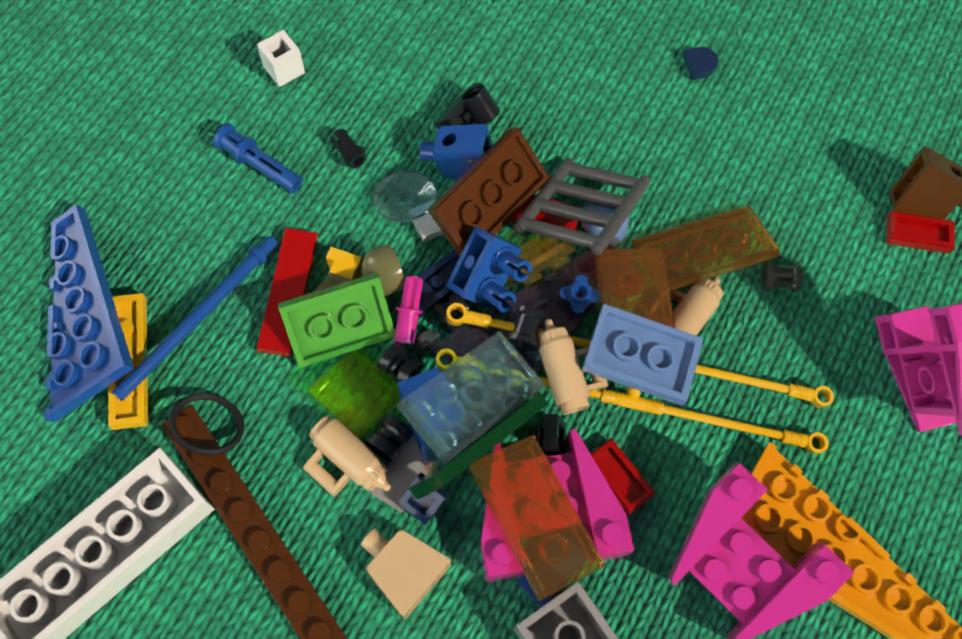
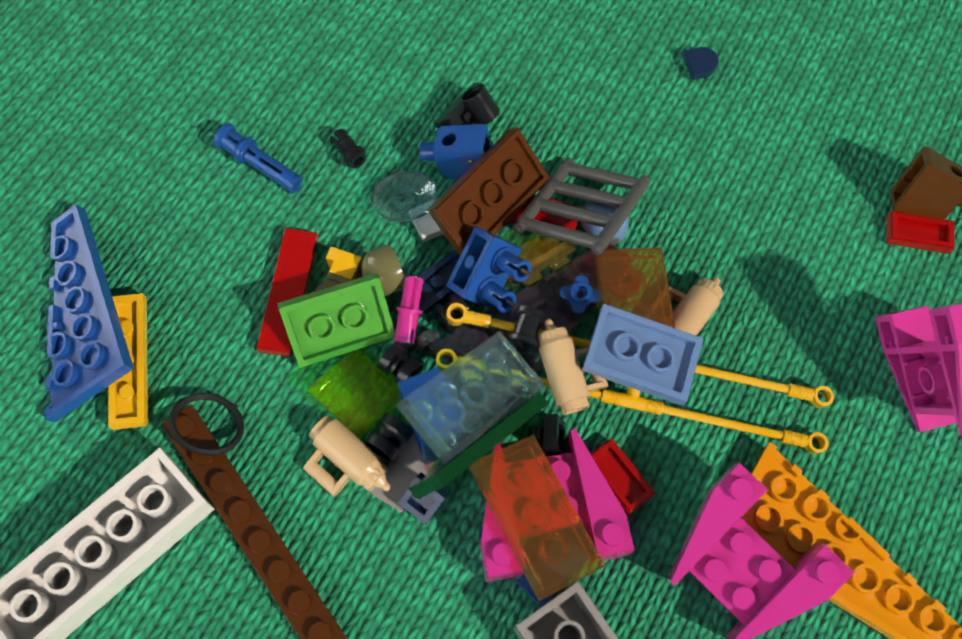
(256, 256): blue bar -> none
(281, 58): white brick -> none
(404, 568): tan torso -> none
(711, 246): clear orange tile -> none
(781, 276): clear smoke bush -> none

